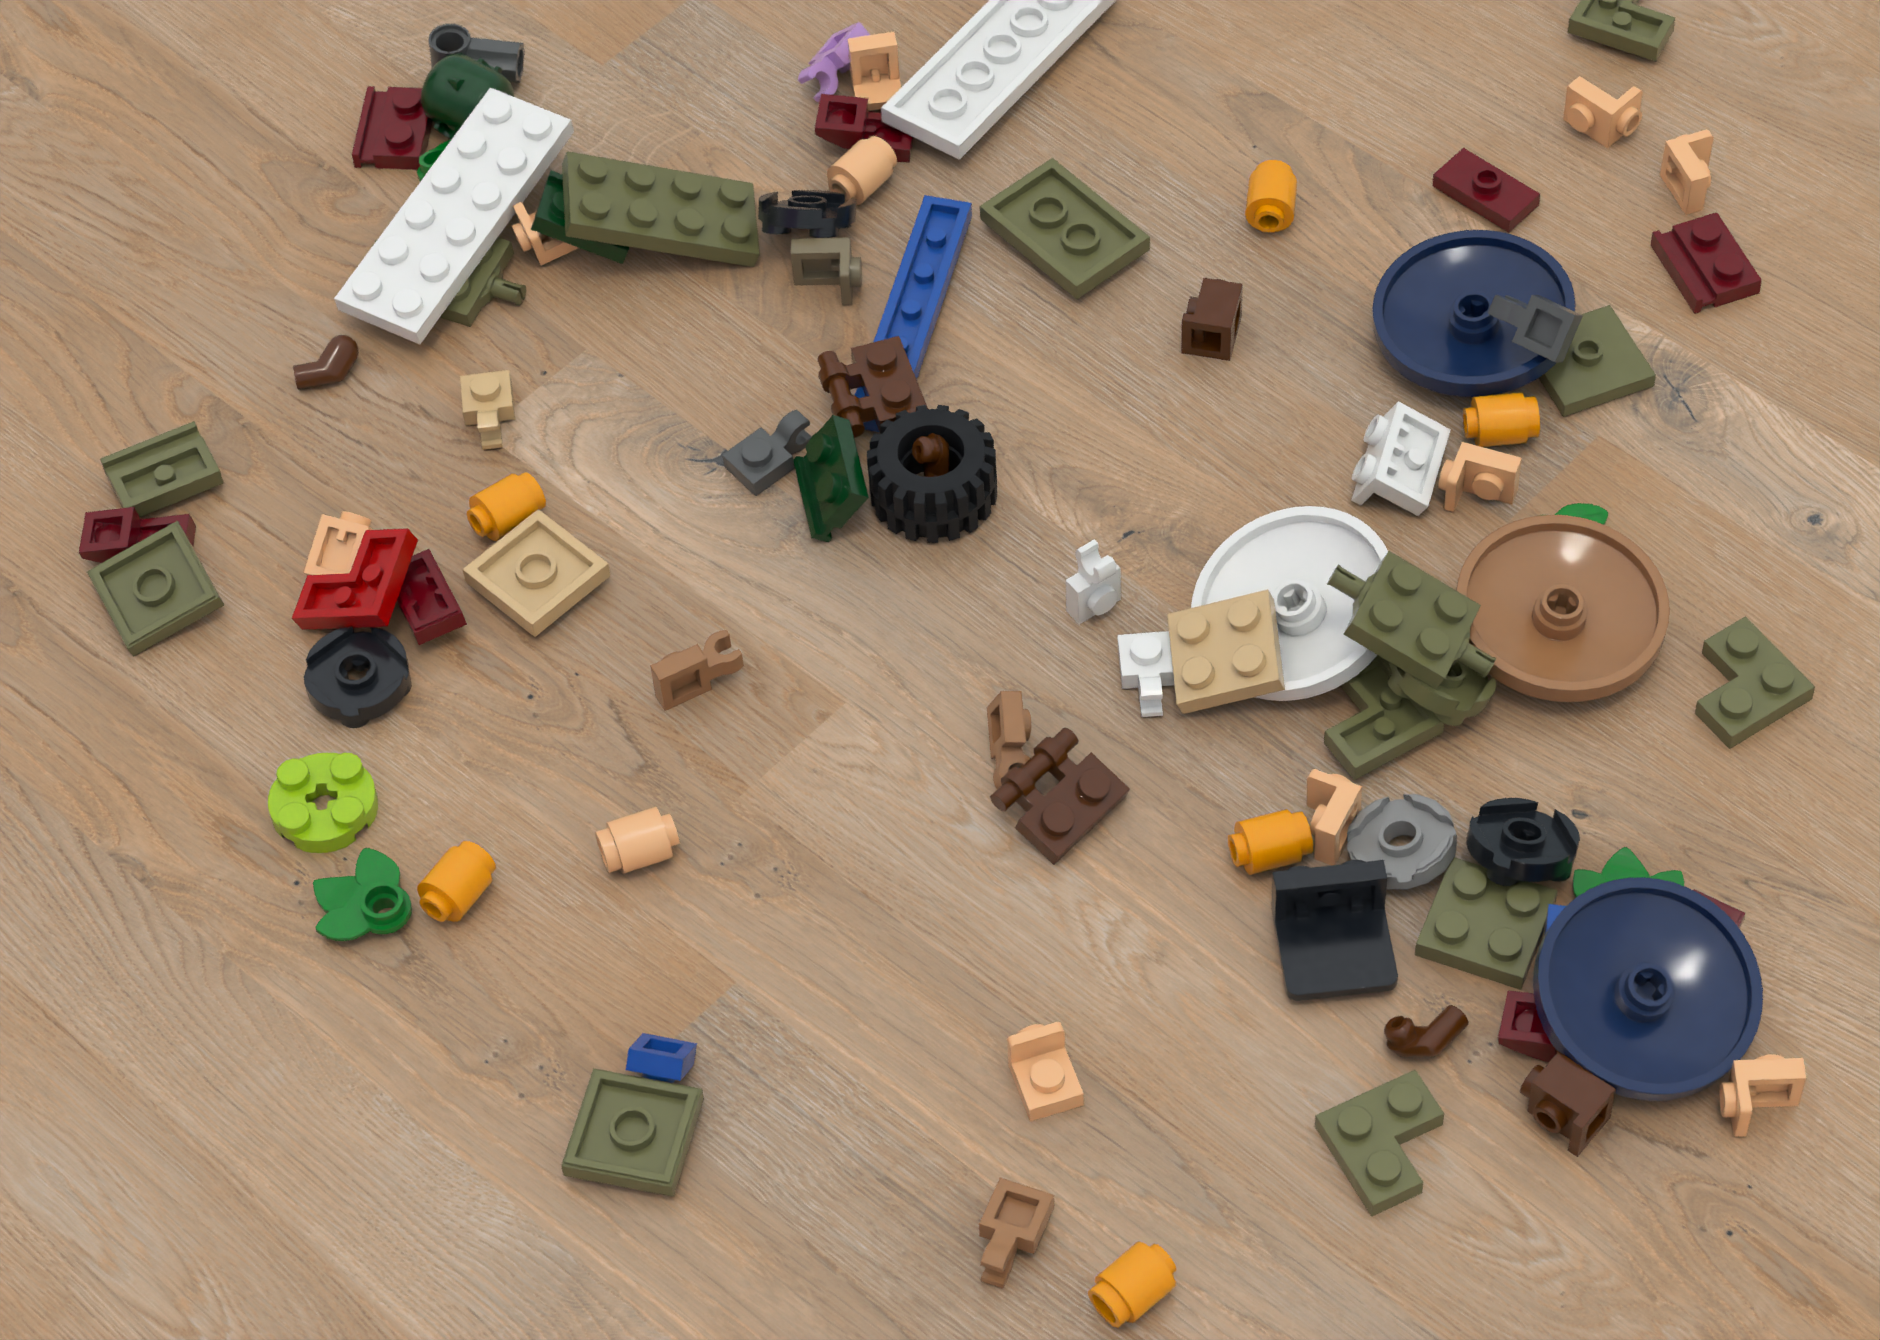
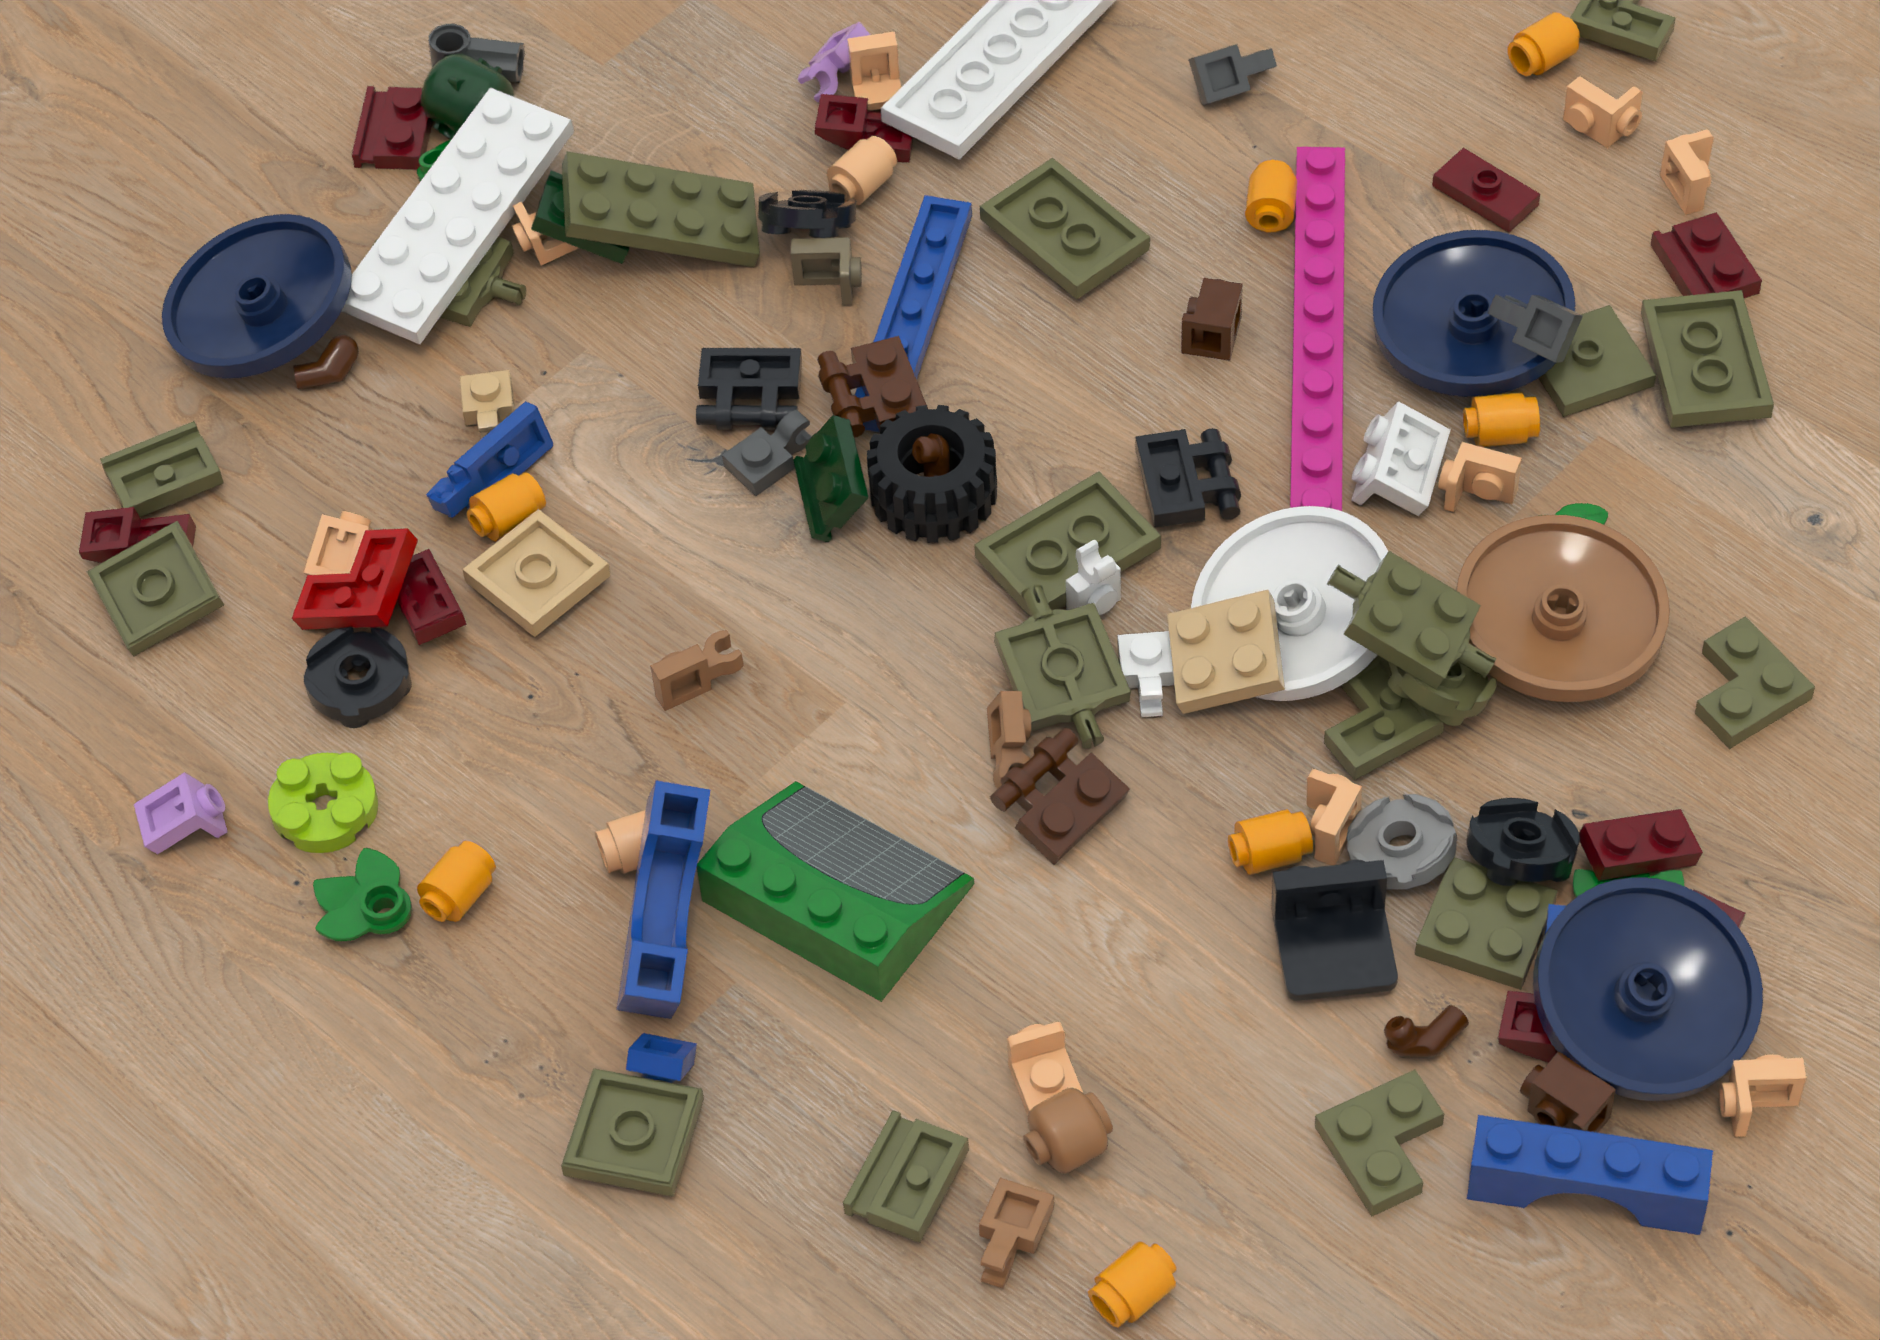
(178, 811): none -> lavender bracket
(256, 296): none -> dark blue dish
(502, 452): none -> blue hinge
(661, 900): none -> blue arch
(748, 374): none -> black plate
(831, 887): none -> green slope
(906, 1176): none -> olive plate
(1045, 541): none -> olive plate
(1062, 665): none -> olive plate
(1067, 1130): none -> medium nougat head
(1171, 477): none -> black plate
(1226, 72): none -> dark grey plate
(1318, 329): none -> dark pink plate
(1544, 44): none -> light orange brick
(1639, 844): none -> dark red plate
(1654, 1180): none -> blue arch
(1706, 359): none -> olive plate

